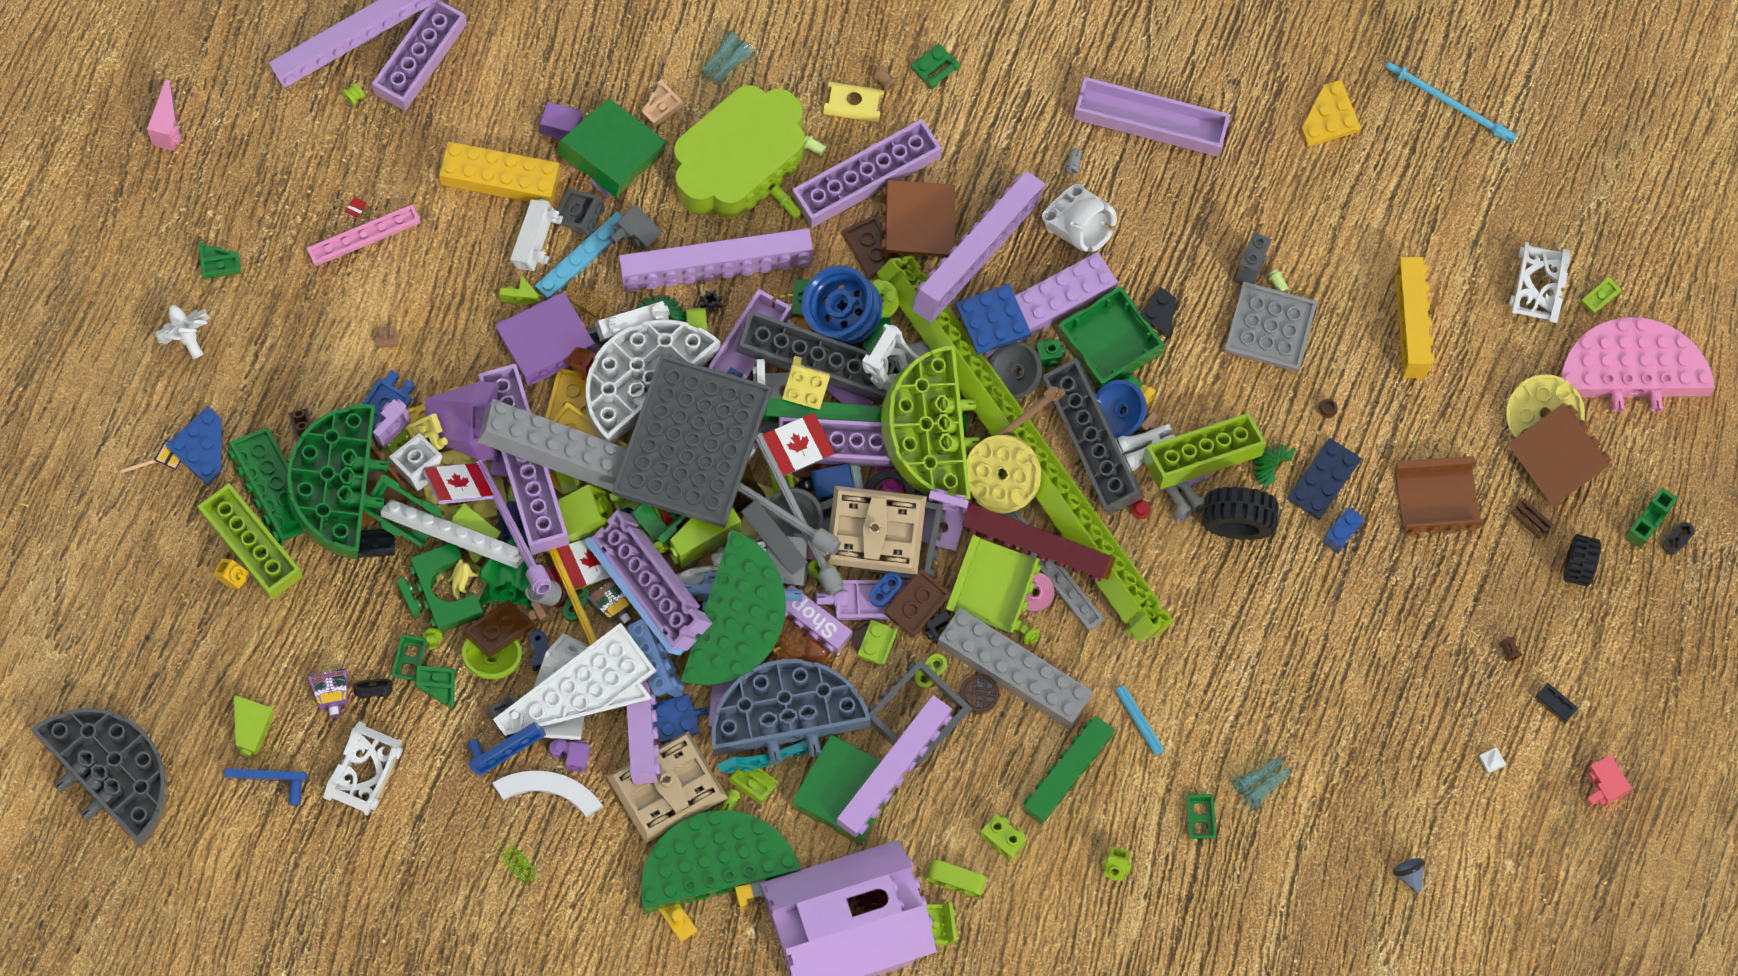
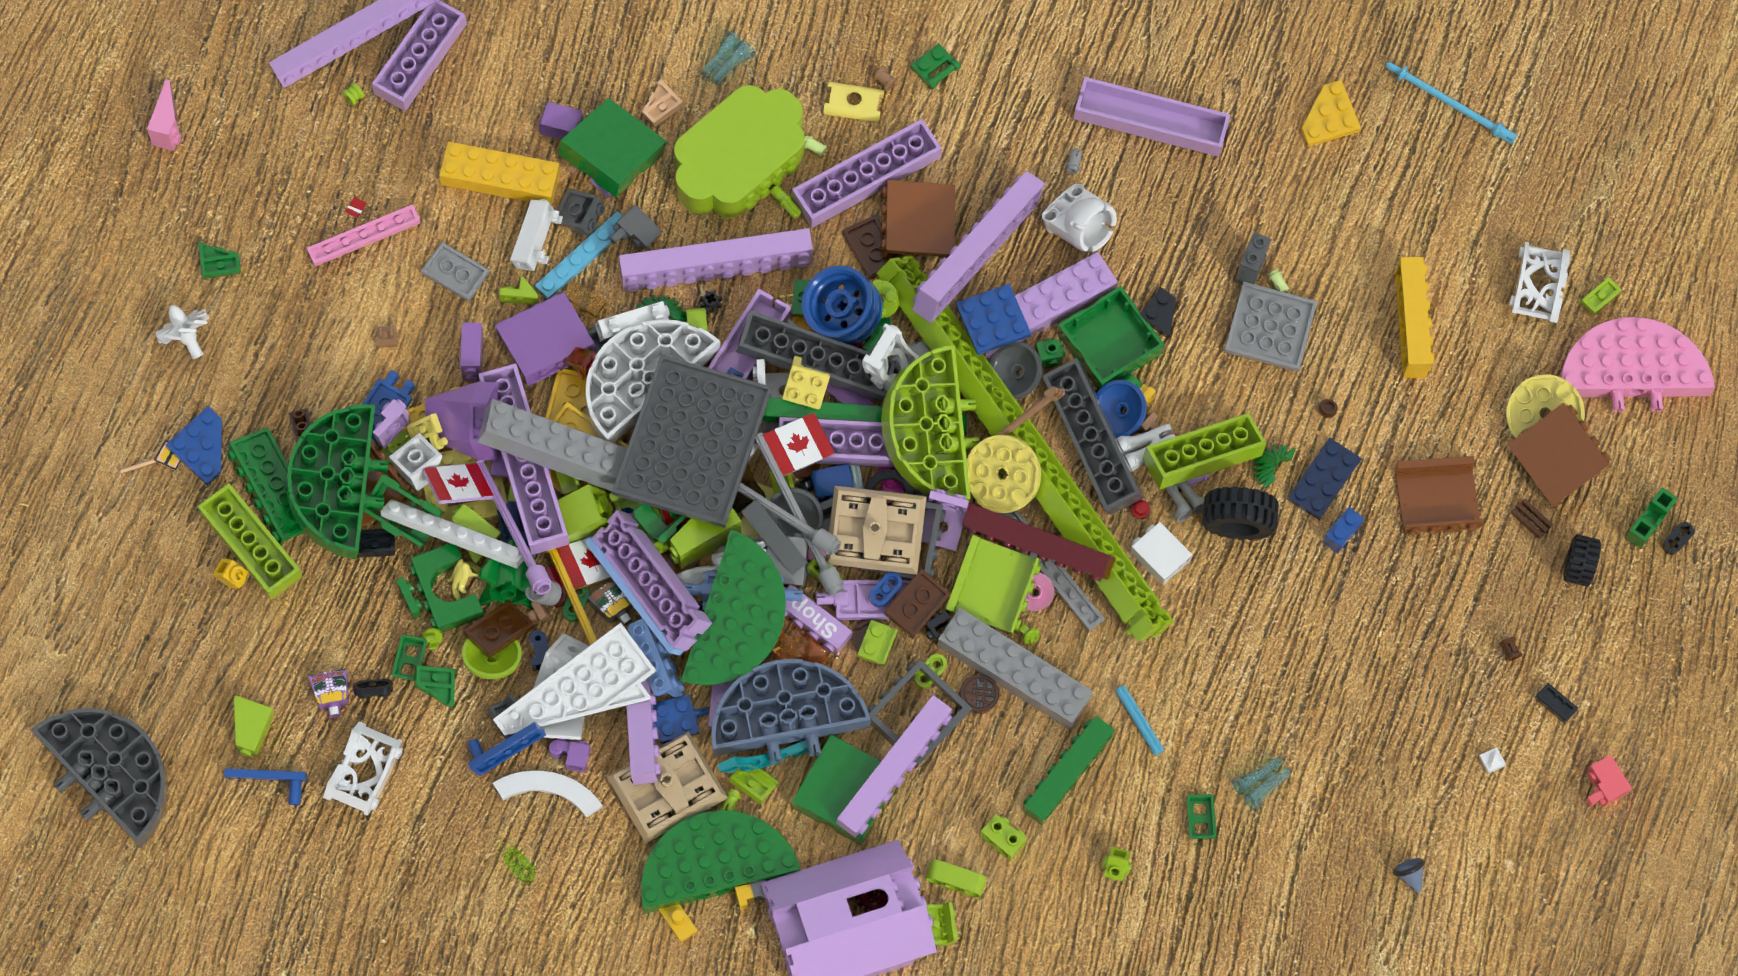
(455, 271): none -> light grey tile
(471, 351): none -> medium lavender brick
(1160, 553): none -> white brick

